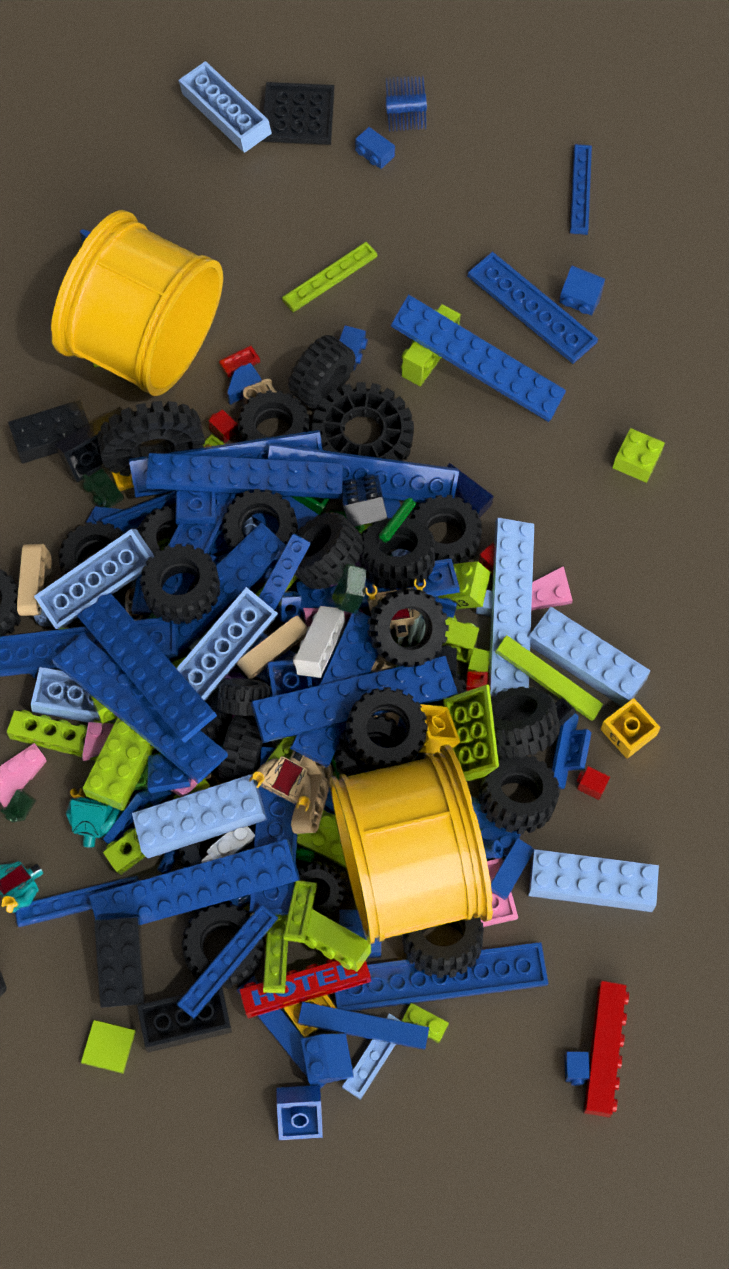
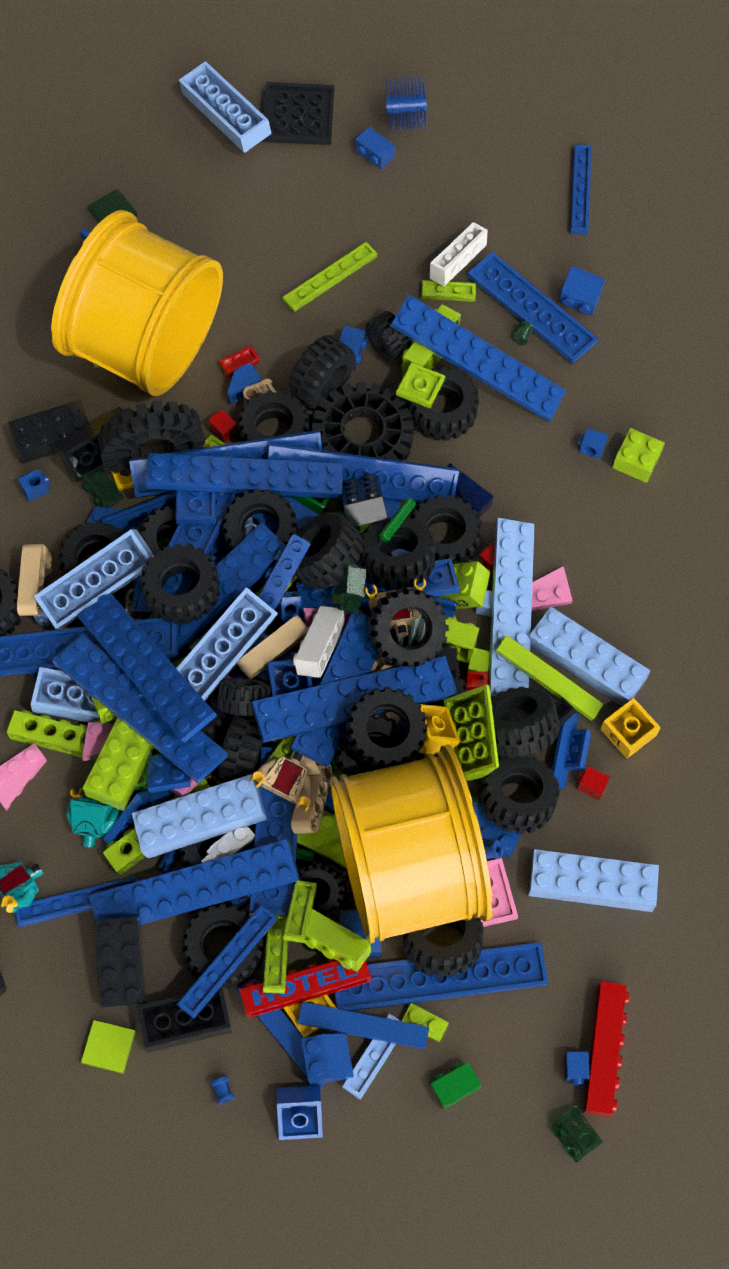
(18, 806): clear green bracket -> none
(31, 478): none -> blue brick
(110, 203): none -> clear green tile
(222, 1090): none -> blue bush
(385, 339): none -> black tyre
(420, 385): none -> lime tile
(450, 423): none -> black tyre
(451, 291): none -> lime tile
(455, 1085): none -> green brick
(458, 254): none -> white brick
(511, 868): blue tile -> none
(523, 333): none -> clear green bush
(576, 1134): none -> clear green bracket
(593, 443): none -> blue brick

